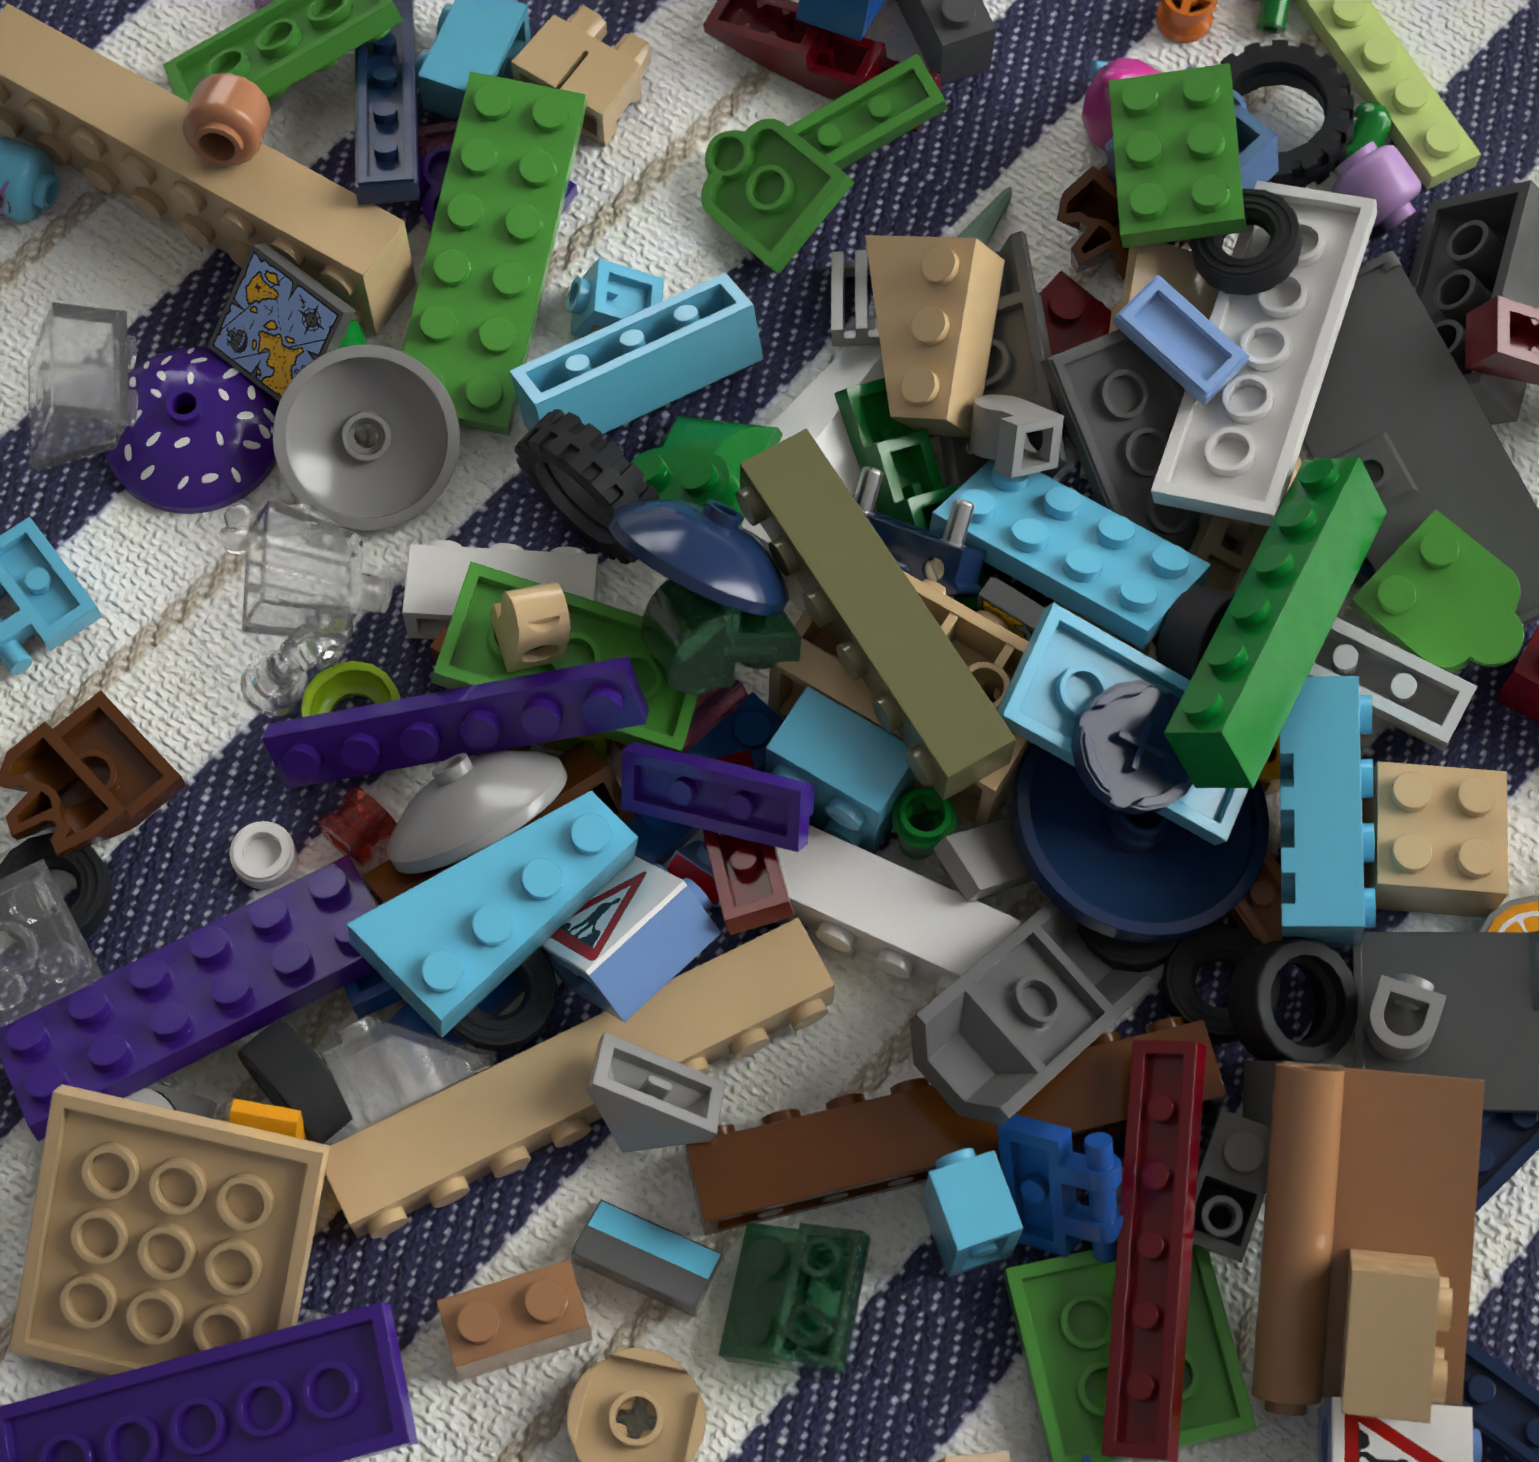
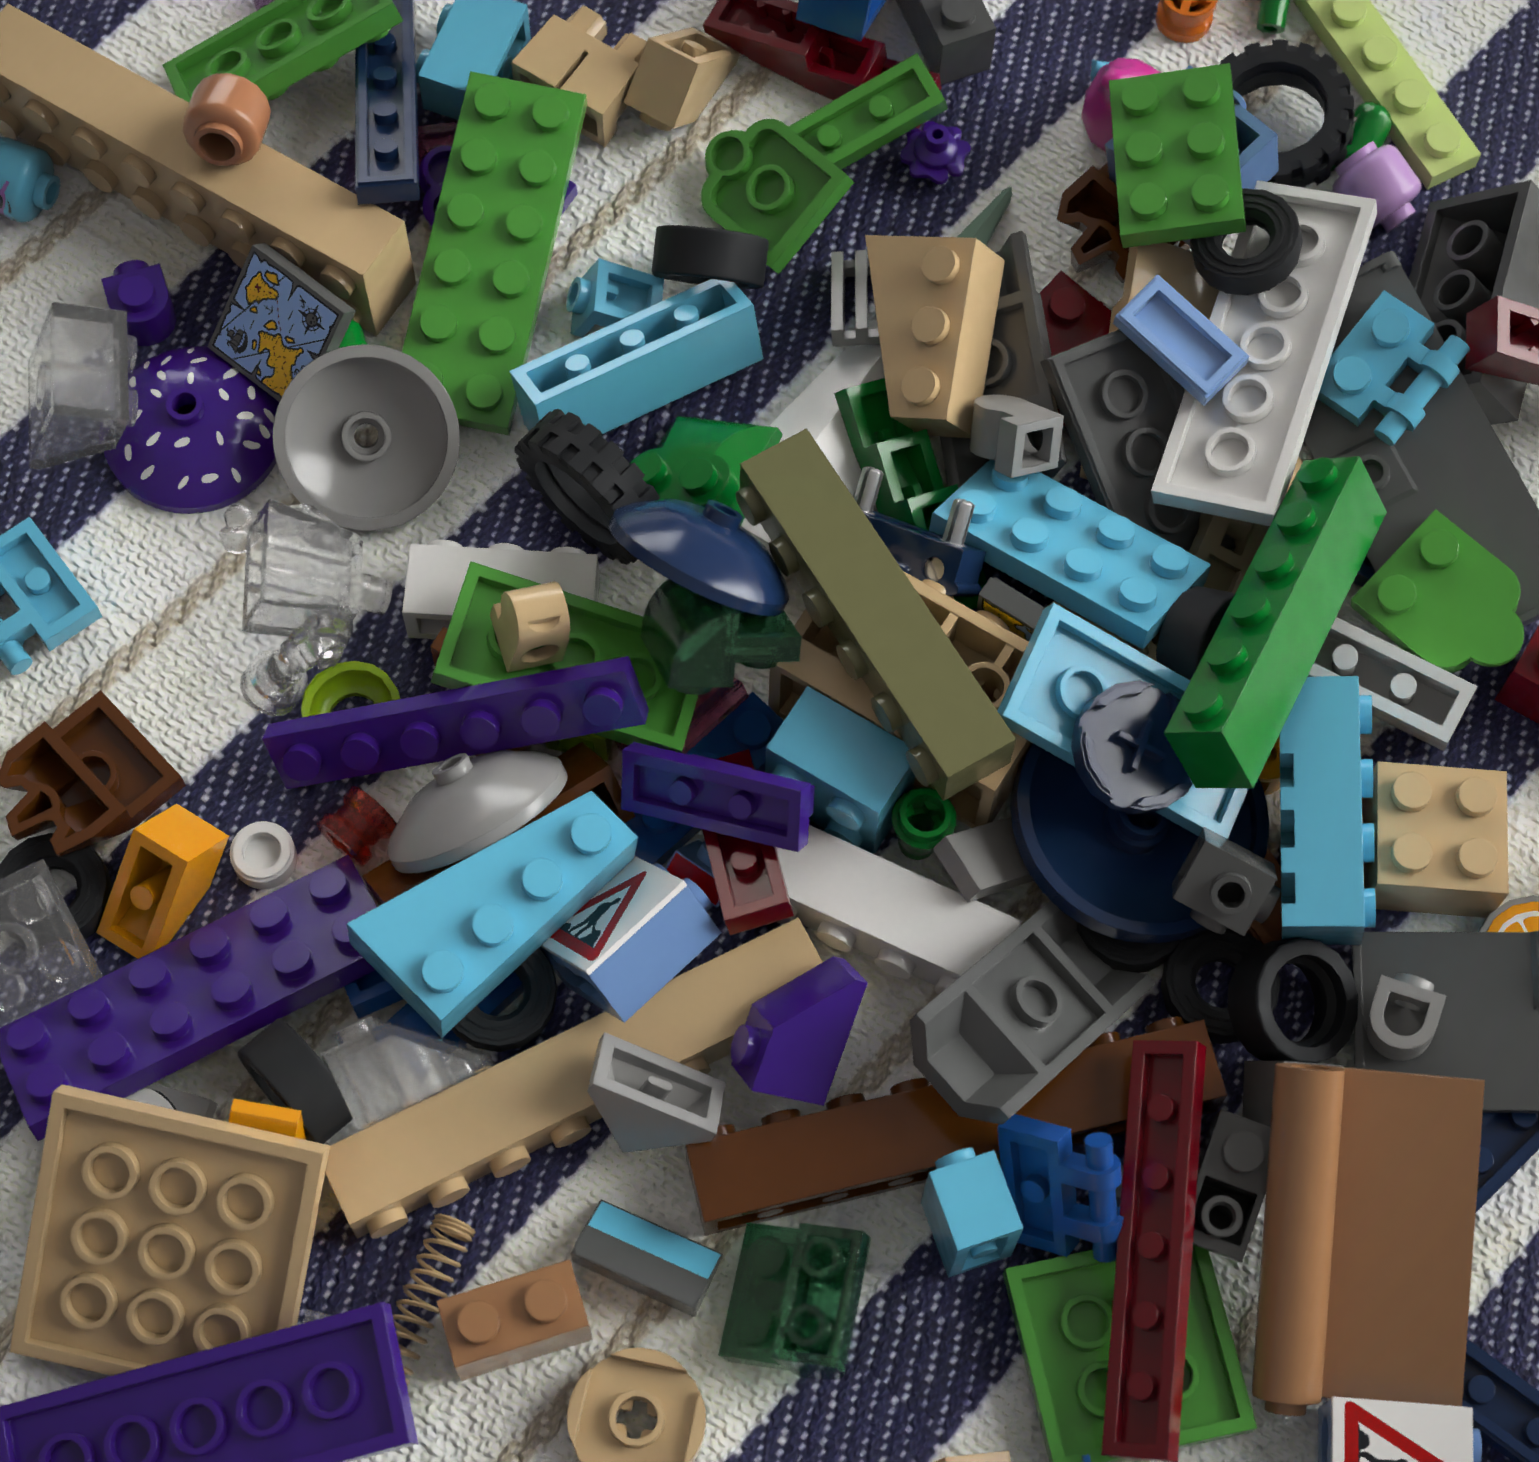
(145, 297): none -> dark purple plate
(161, 880): none -> light orange slope
(454, 1228): none -> tan piece
(678, 77): none -> tan slope
(706, 253): none -> black tyre
(799, 1033): none -> dark purple slope
(935, 152): none -> dark purple plant
(1225, 884): none -> dark grey brick
(1374, 357): none -> medium azure plate
(1391, 1336): tan brick -> none

